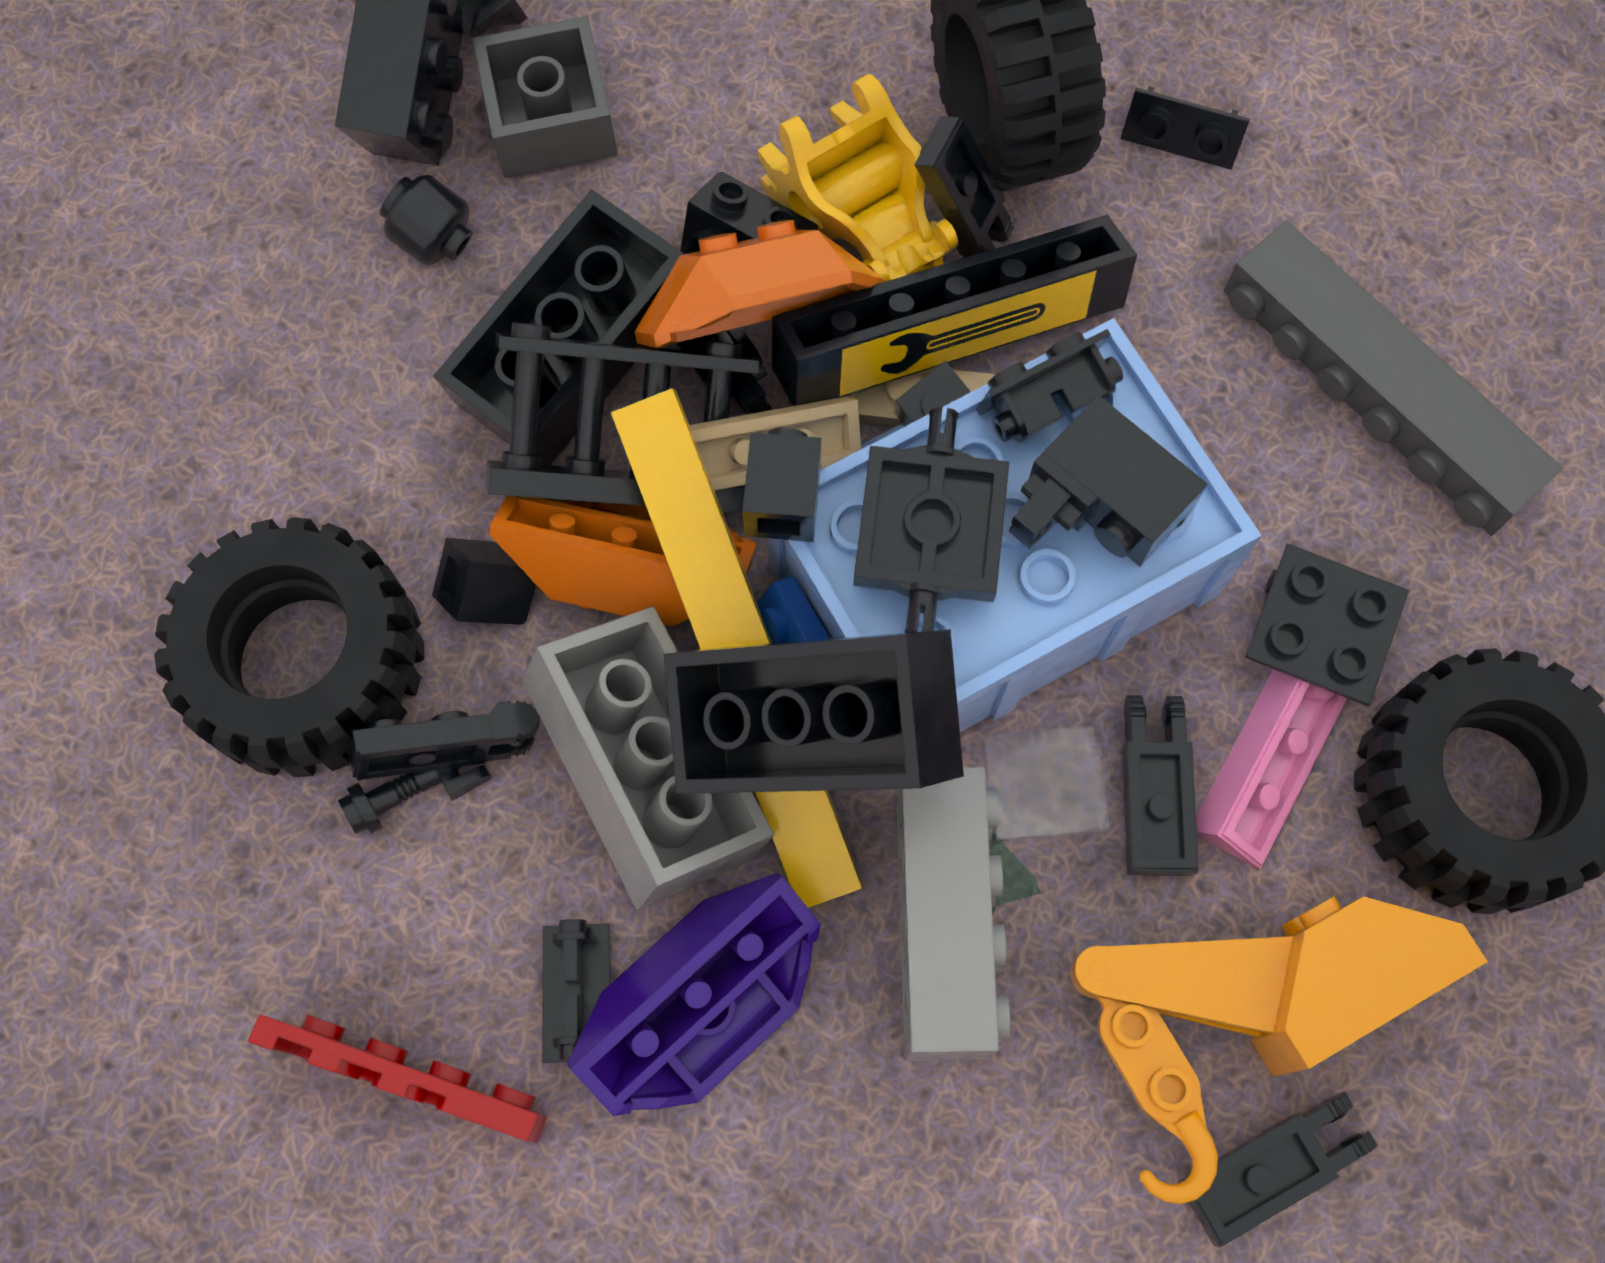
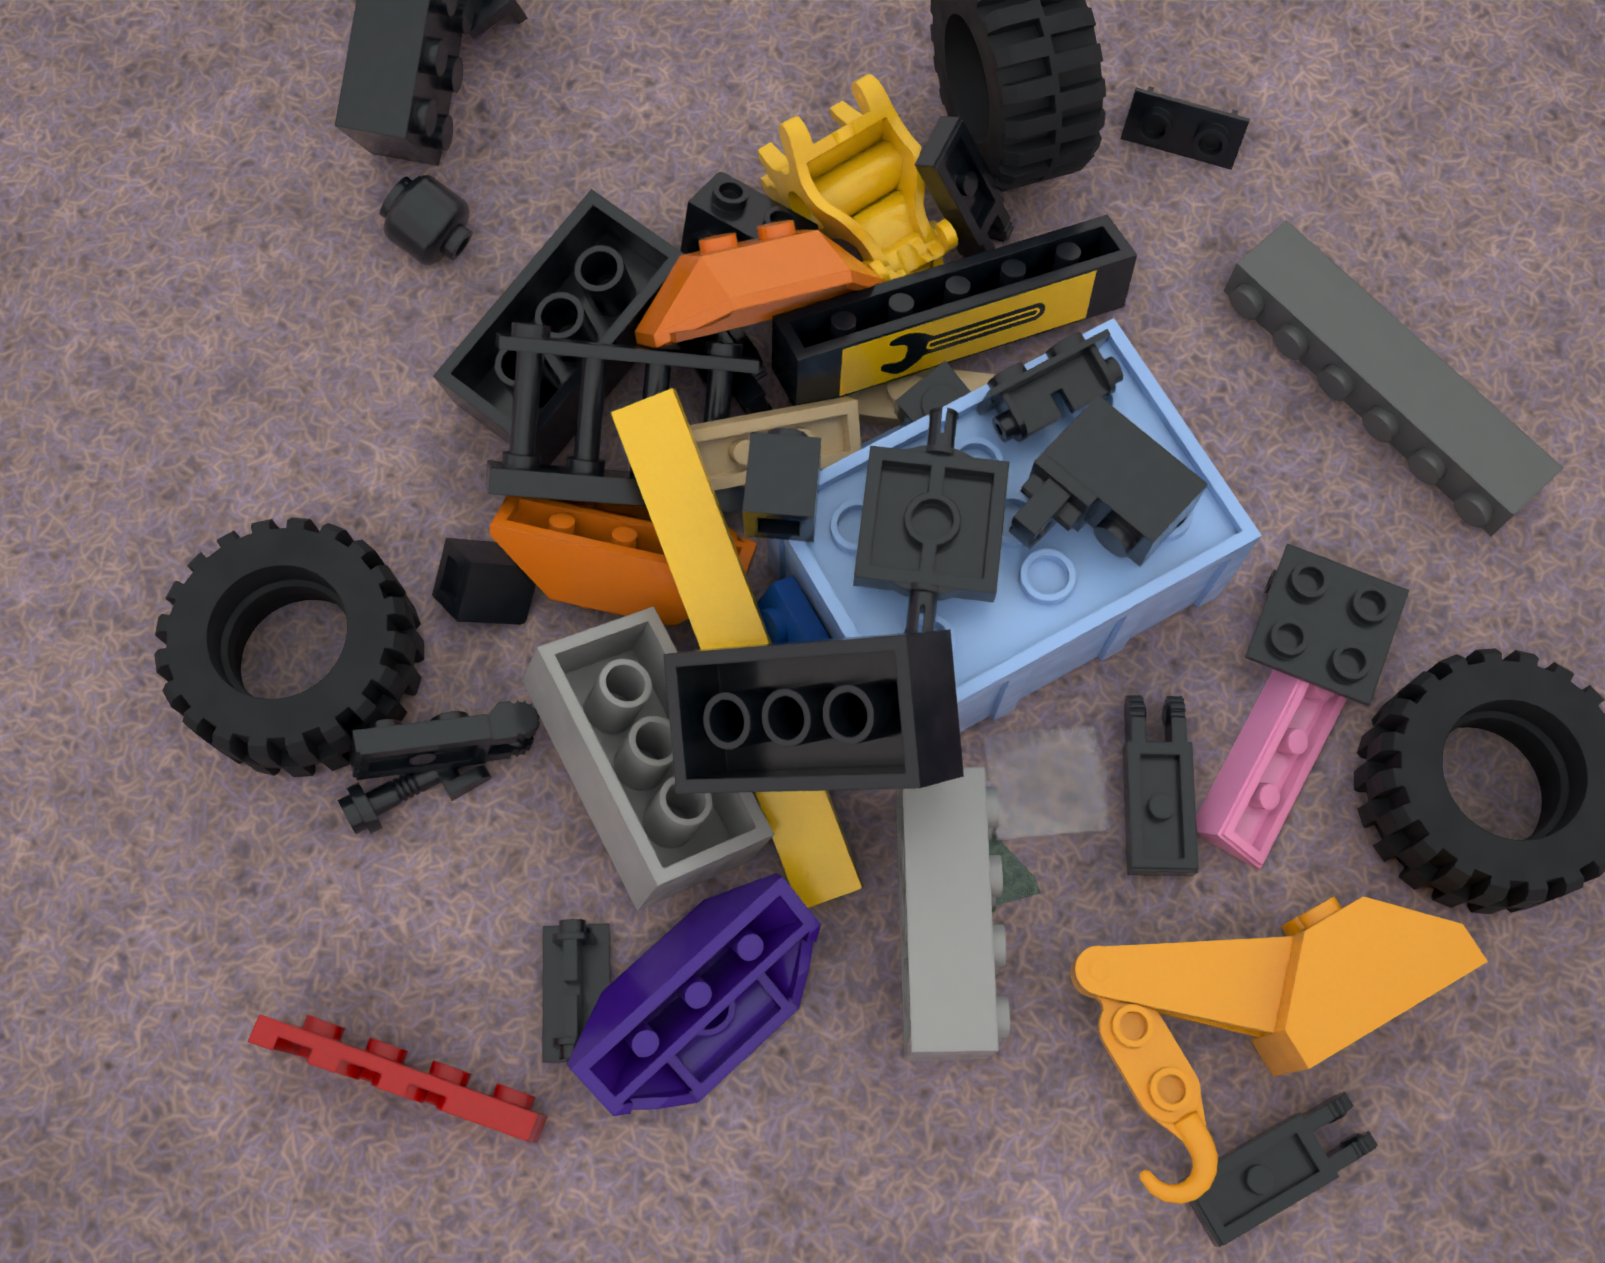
(545, 96): dark grey brick -> none

